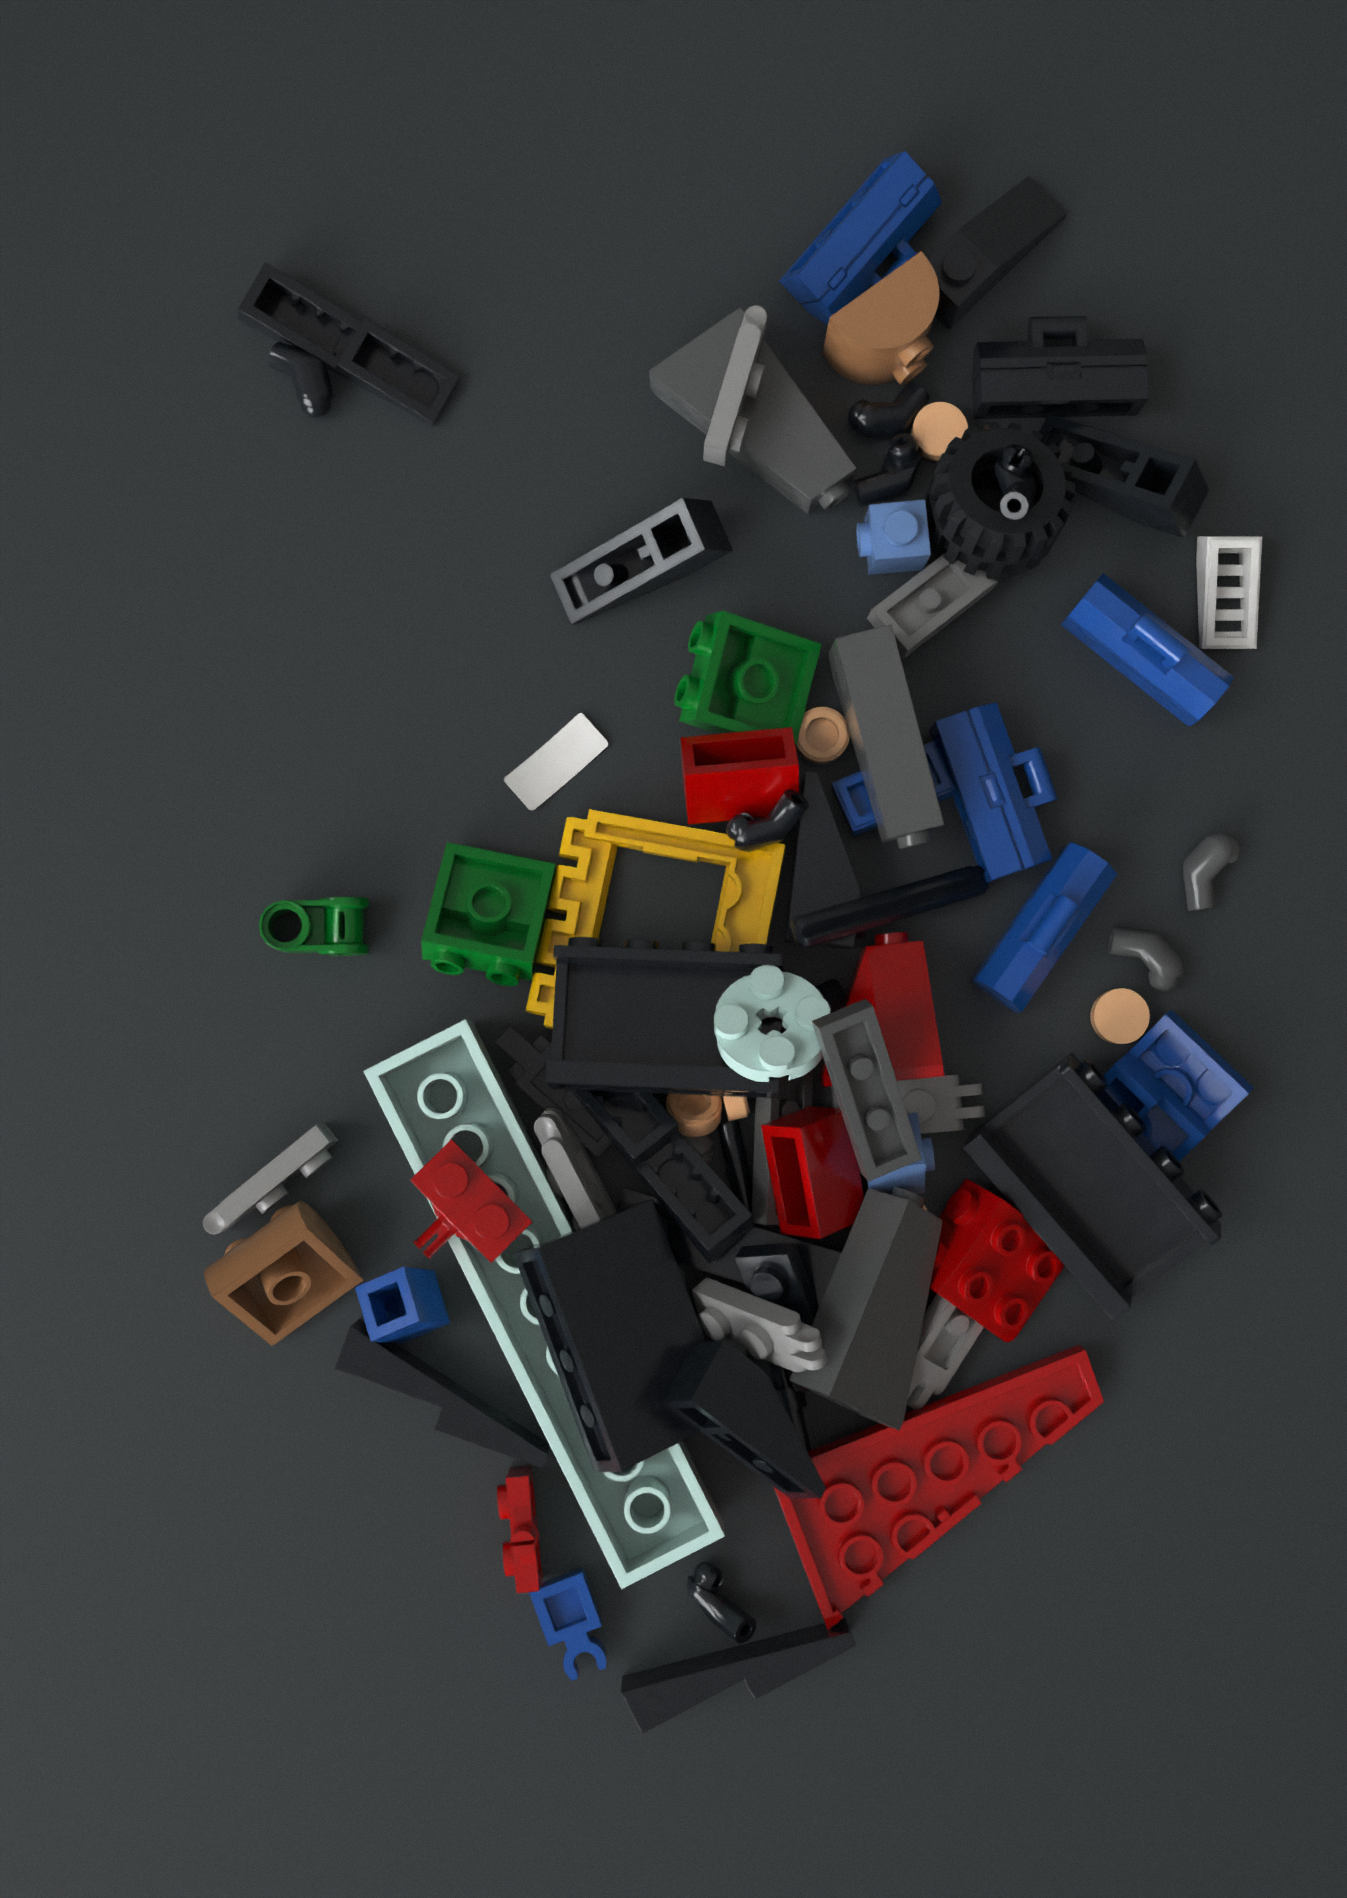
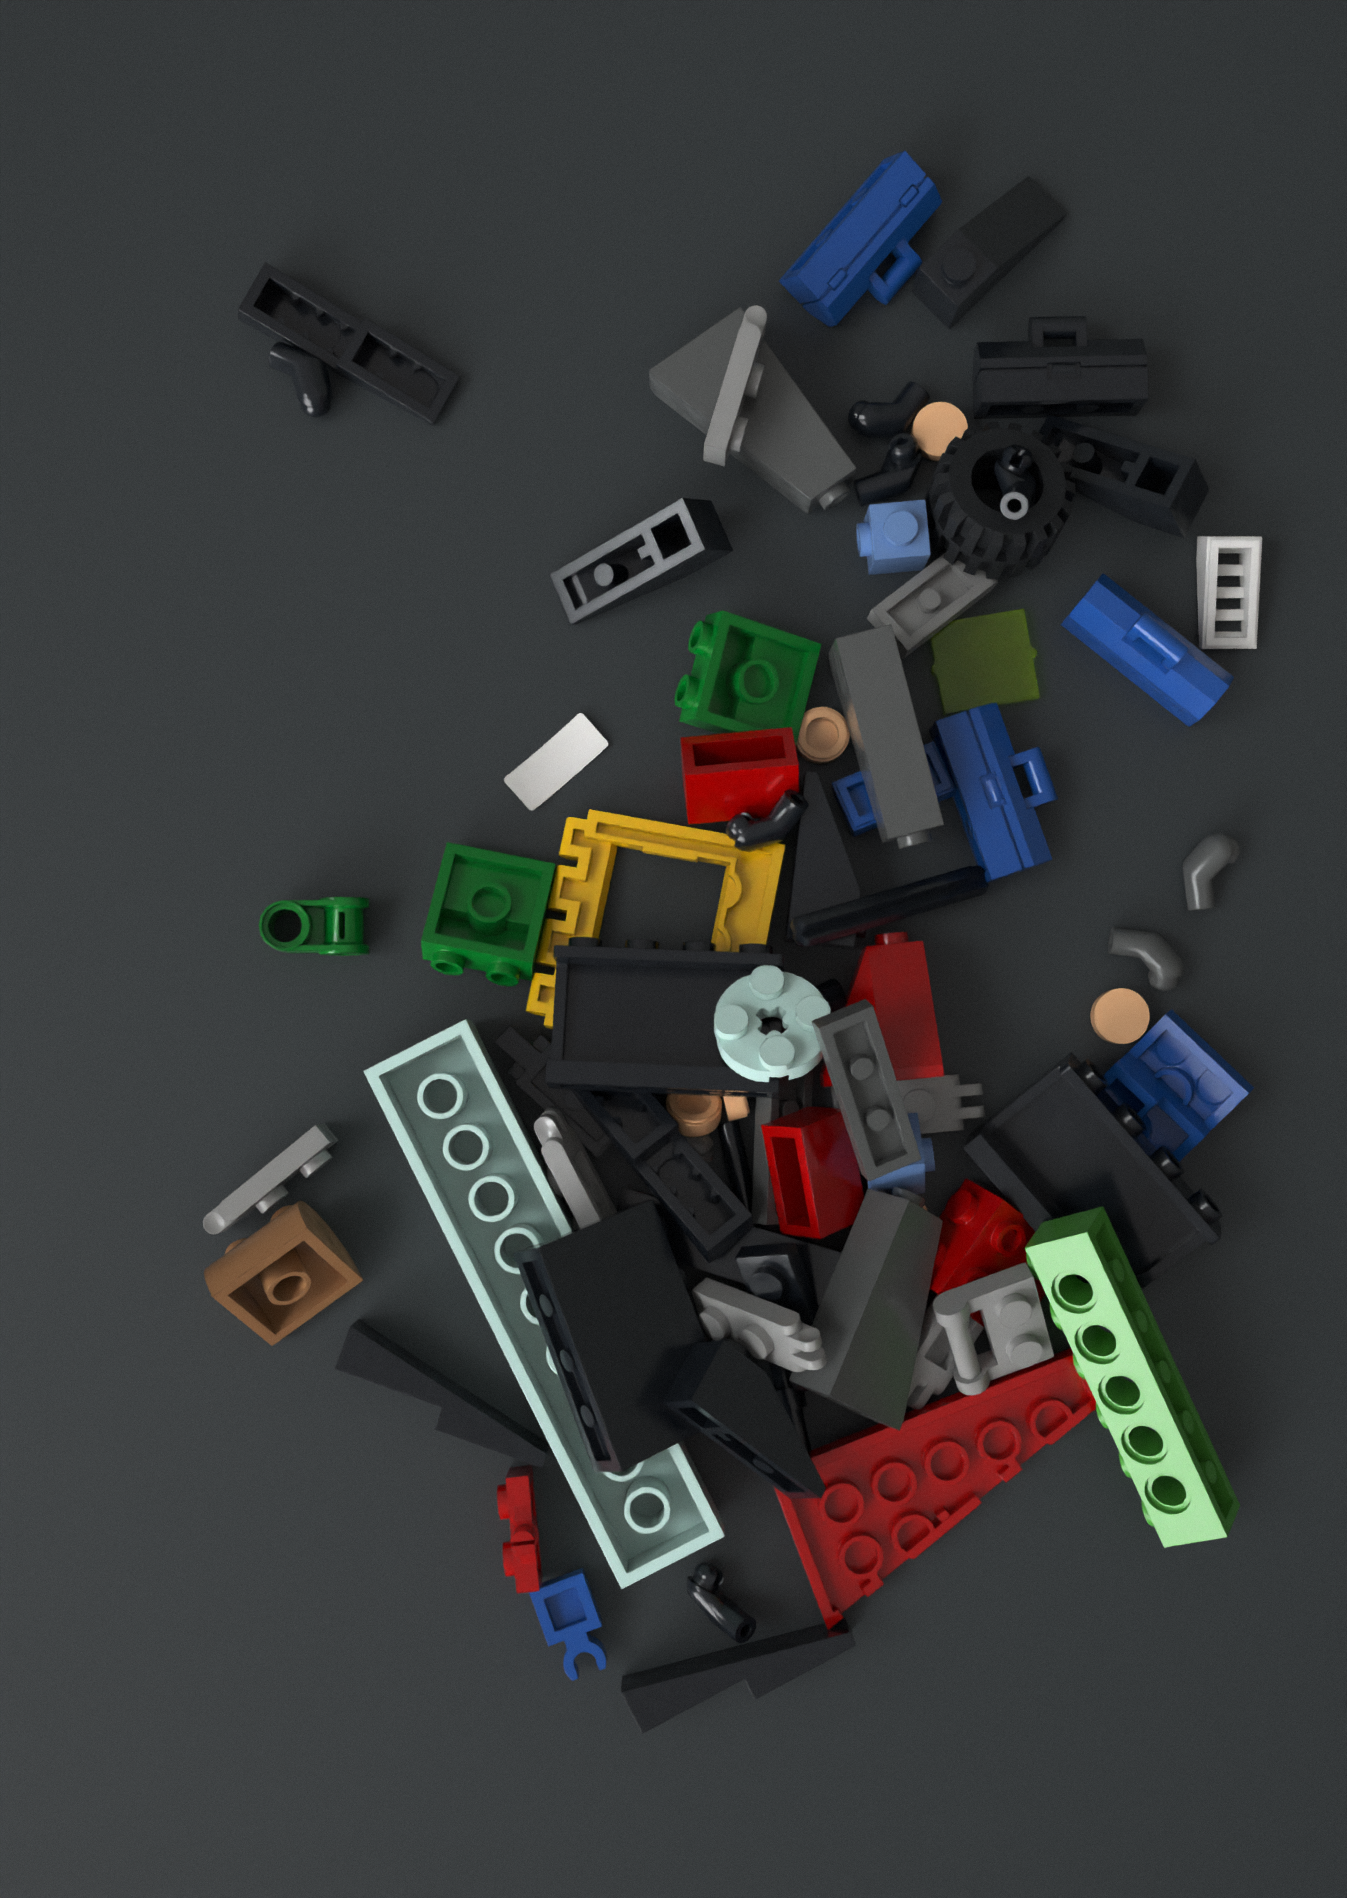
(402, 1305): blue brick -> none
(466, 1205): red plate -> none
(886, 327): medium nougat brick -> none
(984, 661): none -> clear neon green piece
(1011, 1322): none -> light grey plate
(1044, 926): blue piece -> none
(1201, 1499): none -> bright green brick

